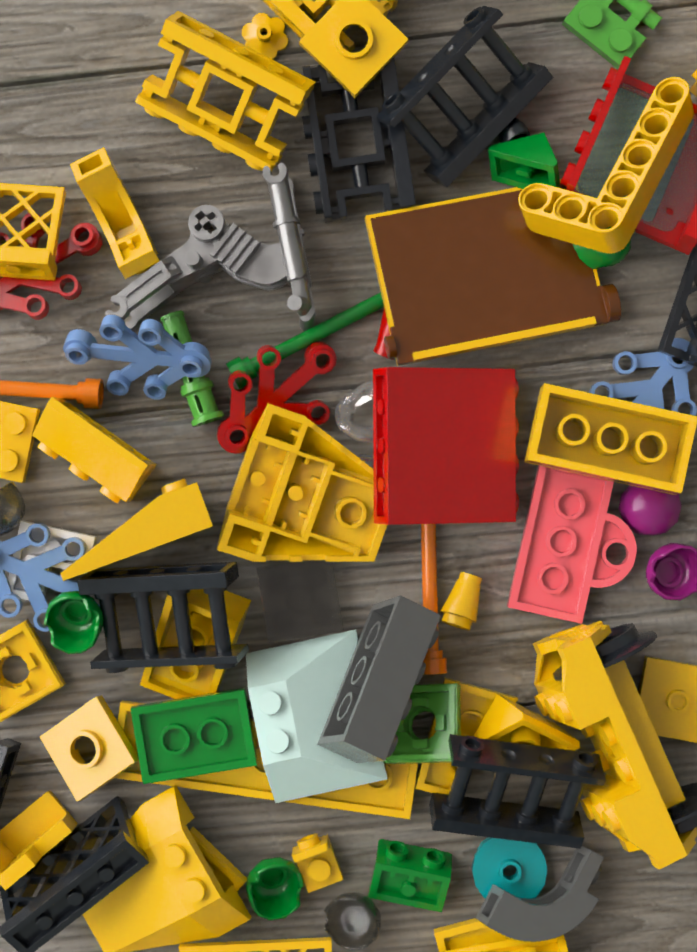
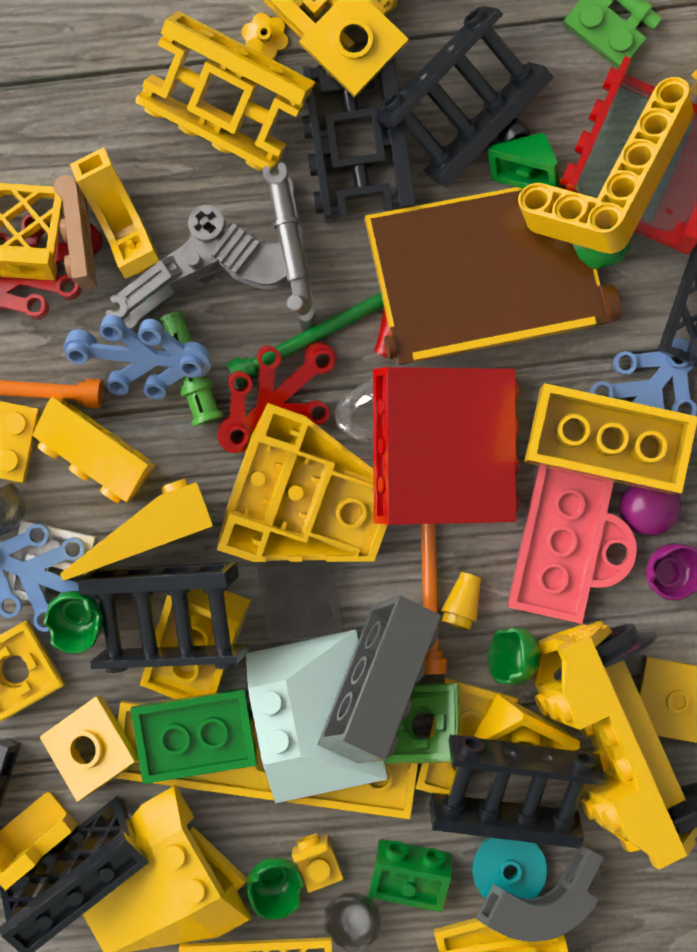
(77, 232): none -> plate
(513, 656): none -> green hair

